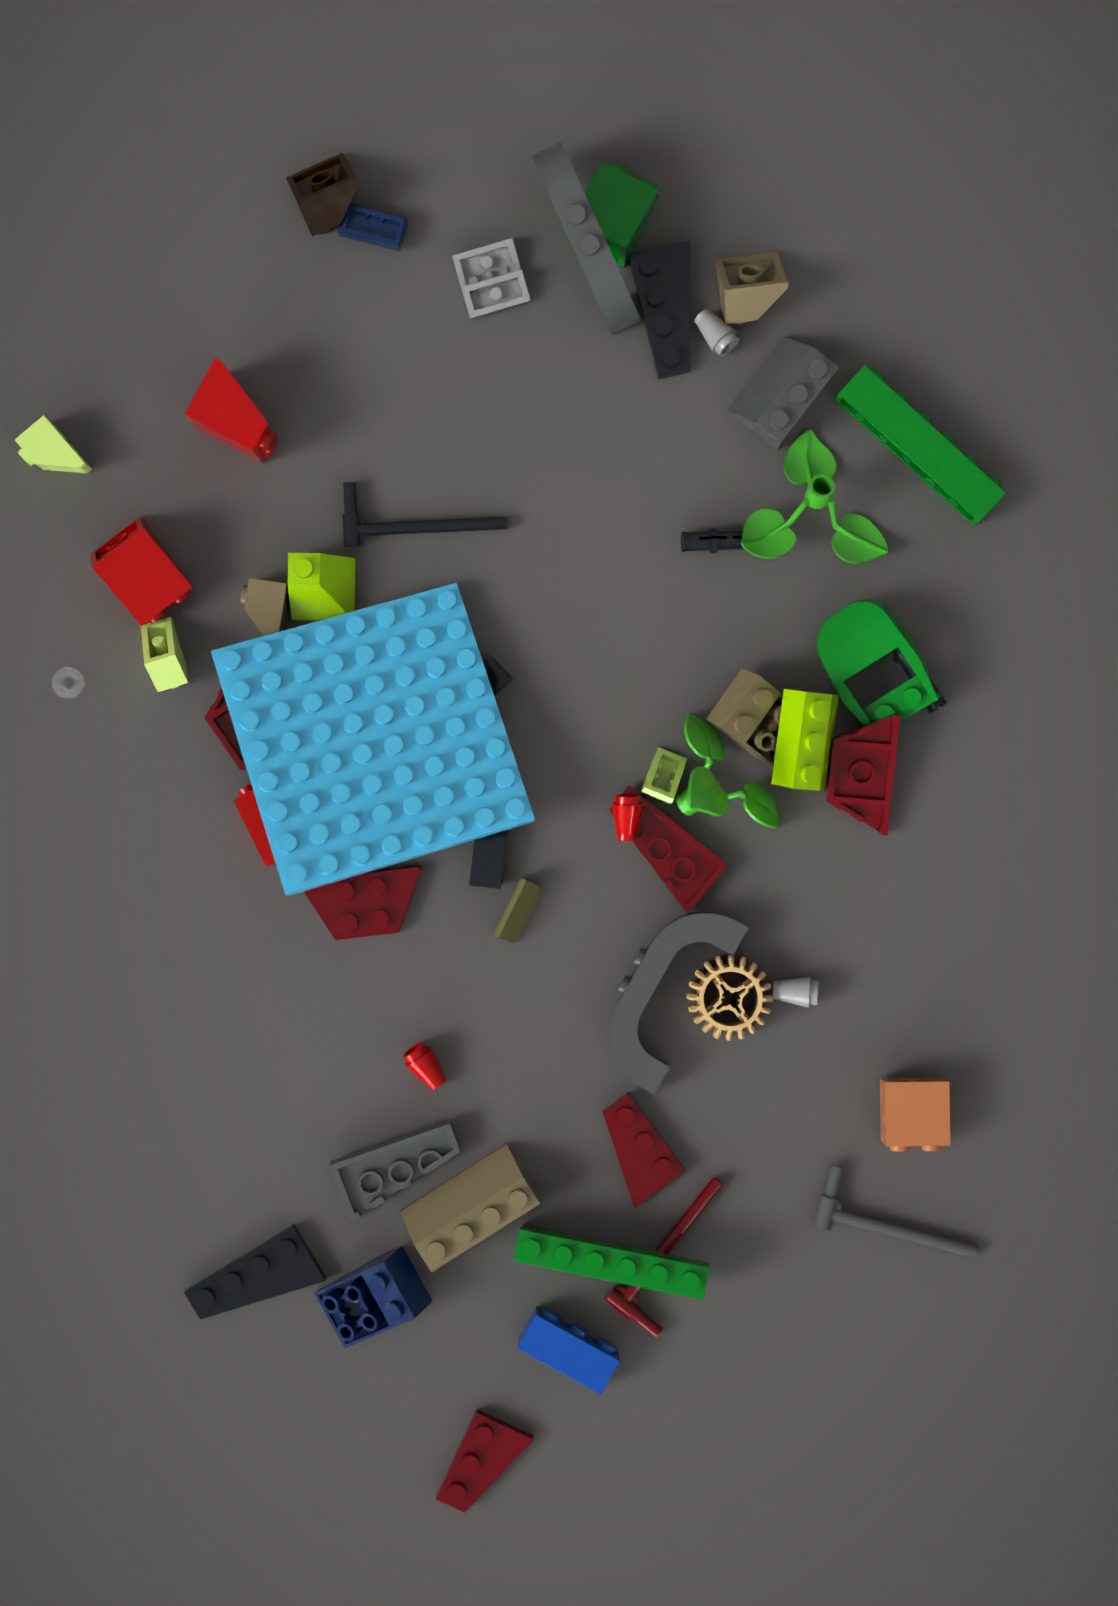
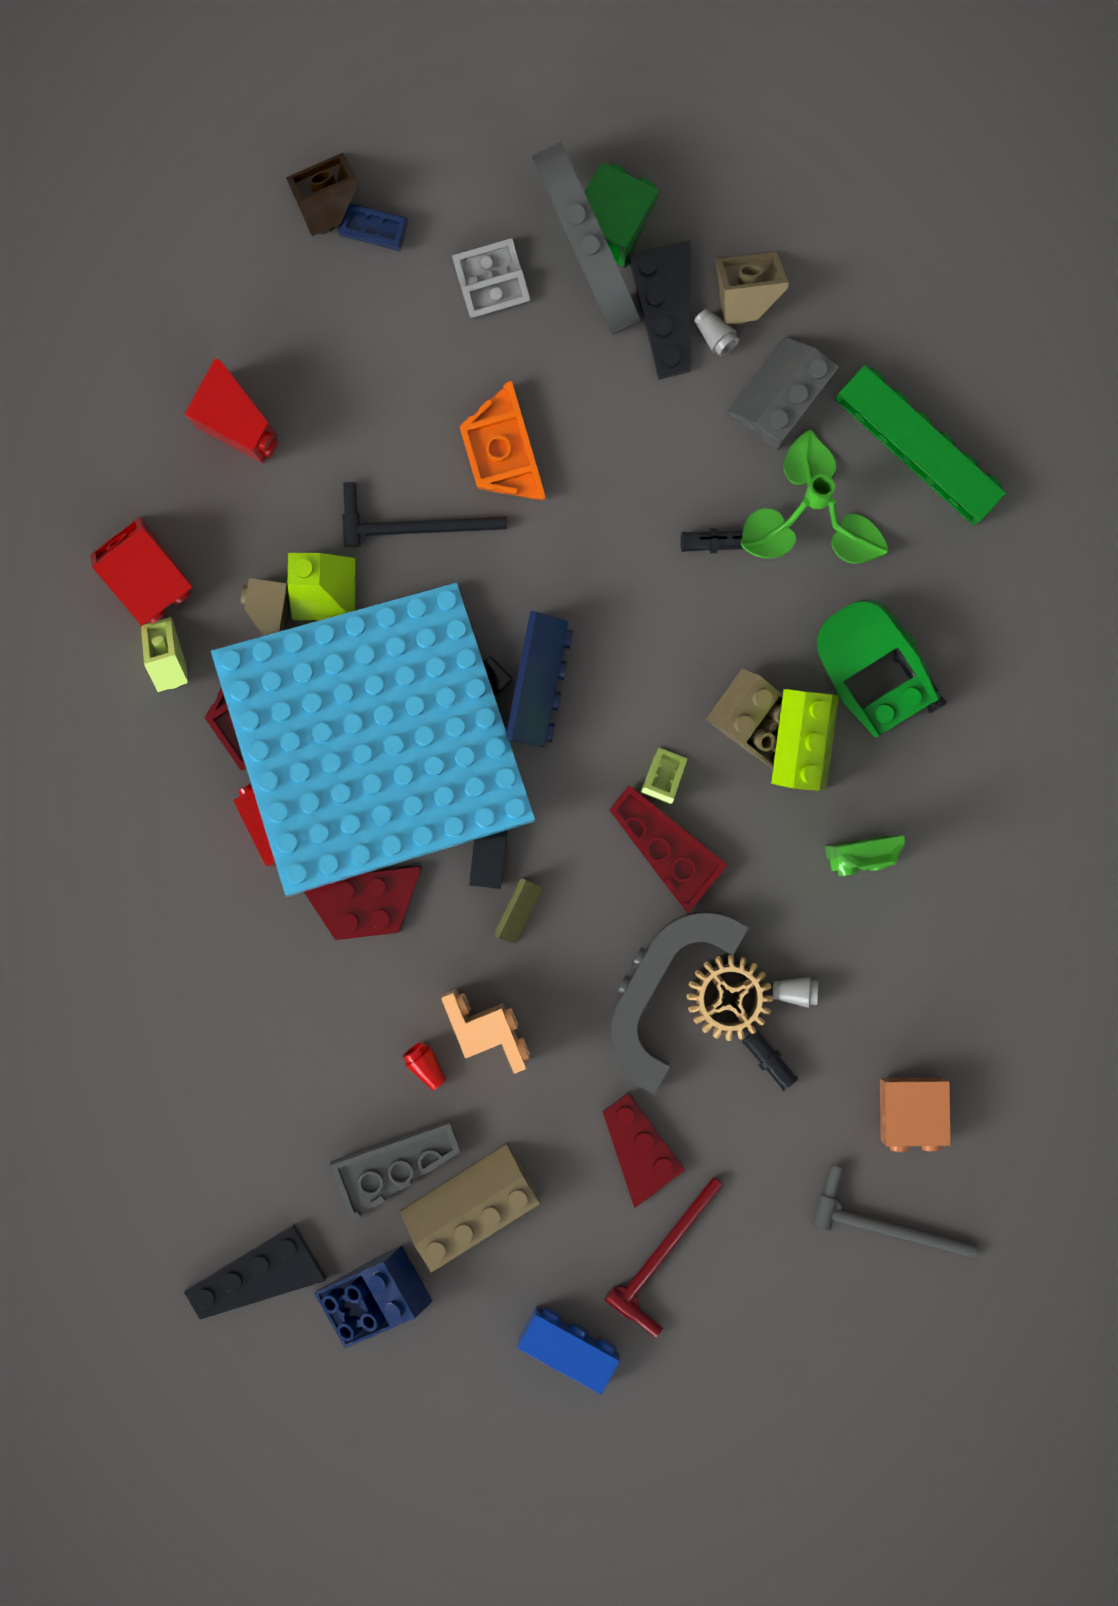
(50, 449): yellowish green slope -> none
(59, 680): clear plate -> none
(480, 1459): dark red wing -> none
(486, 1029): none -> light nougat bracket
(501, 448): none -> orange wing
(537, 680): none -> dark blue slope
(612, 1262): green brick -> none
(627, 815): red cone -> none
(703, 789): bright green plant -> none
(770, 1060): none -> black pin
(864, 771): dark red wing -> none
(865, 854): none -> bright green slope

